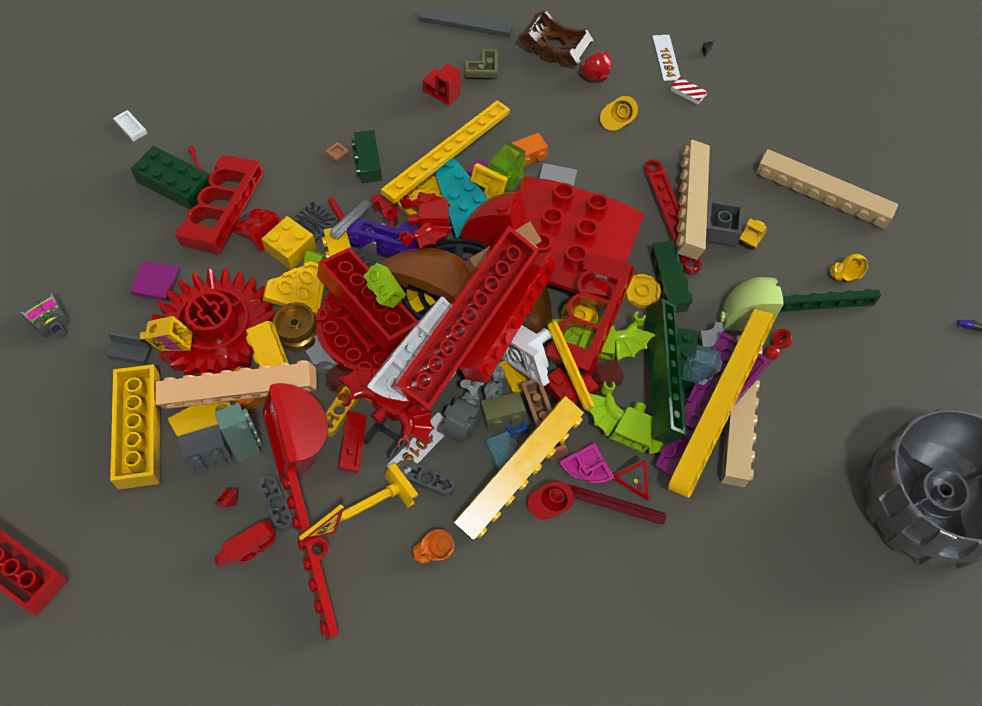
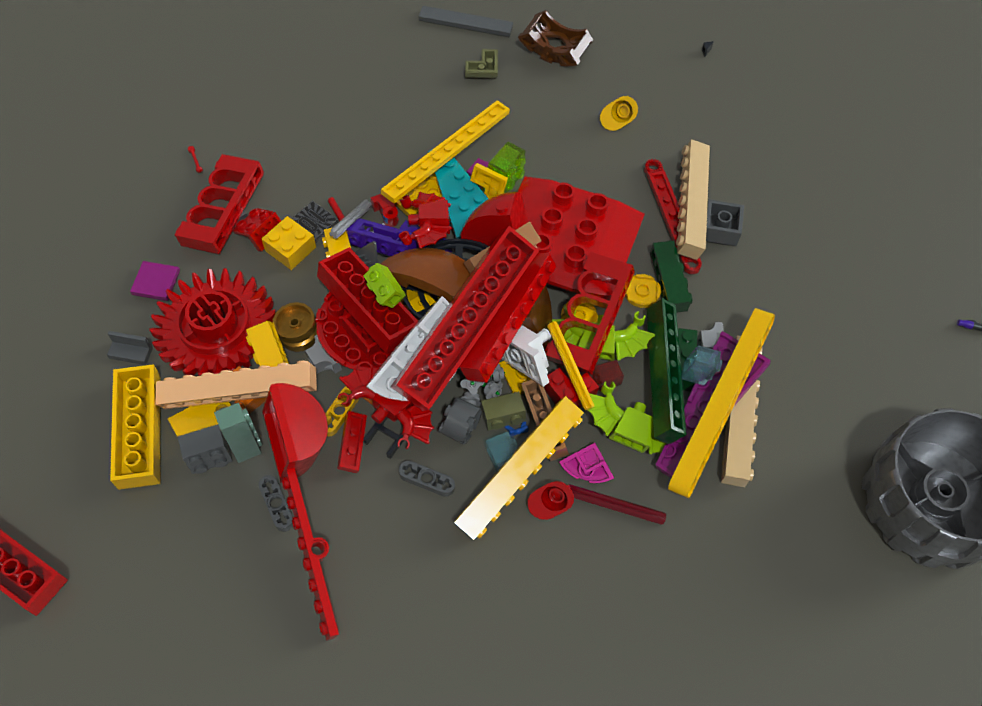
(46, 316): torso -> none
(130, 125): white tile -> none
(167, 335): yellow torso -> none
(170, 177): dark green brick -> none
(227, 498): red slope -> none
(246, 545): red piece -> none
(296, 286): yellow plate -> none
(314, 256): lime slope -> none
(333, 375): clear red brick -> none
(337, 152): nougat tile -> none
(367, 156): dark green brick -> none
(398, 486): yellow piece -> none
(417, 448): white sticker -> none
(434, 547): orange hair -> none
(443, 84): red brick -> none
(534, 147): orange brick -> none
(558, 174): light grey brick -> none
(597, 67): red cylinder -> none
(635, 478): piece -> none
(666, 57): white sticker -> none
(688, 90): white tile -> none
(748, 295): yellowish green brick -> none
(753, 233): yellow brick -> none
(772, 352): red plate -> none
(827, 189): tan brick -> none
(830, 300): dark green plate -> none
(851, 268): yellow hair -> none

